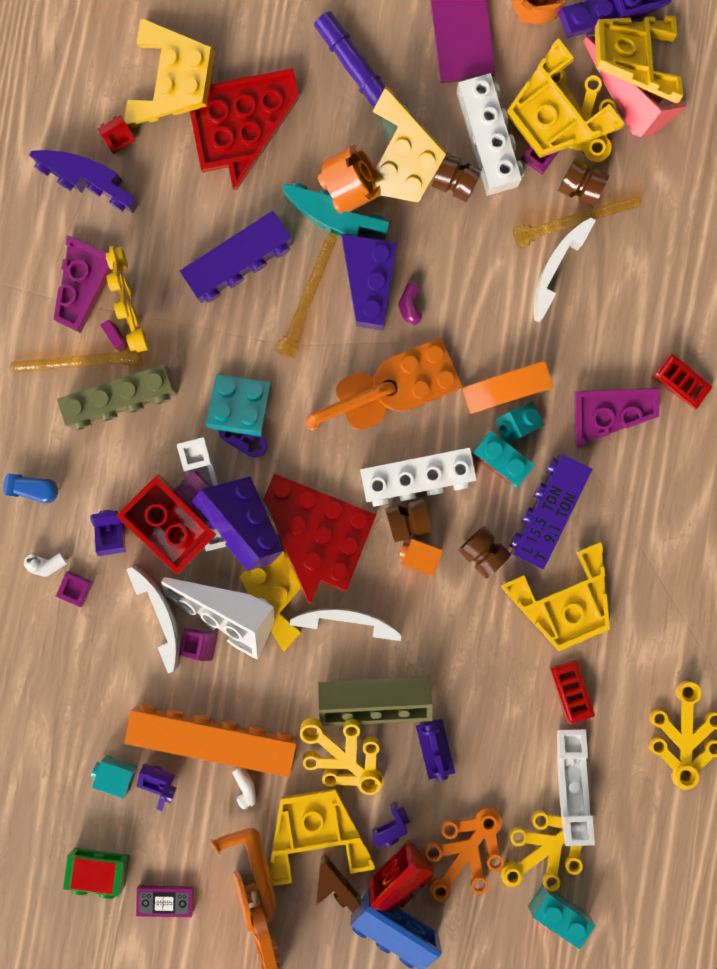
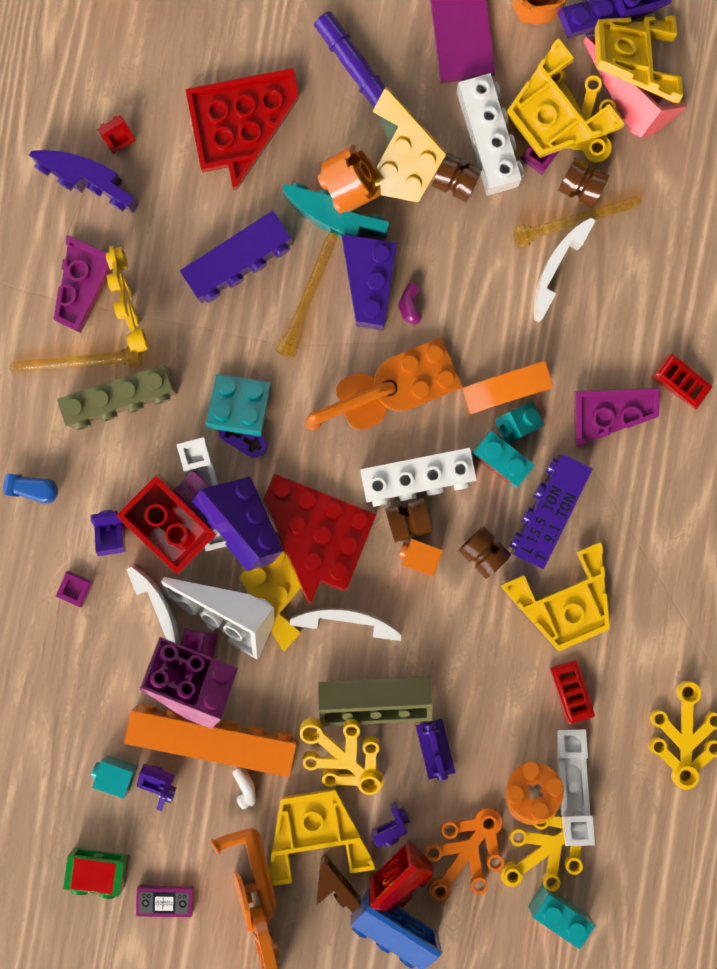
(44, 567): white arm -> none
(114, 335): magenta tile -> none
(181, 76): yellow wing -> none
(189, 682): none -> magenta slope
(550, 789): none -> orange brick

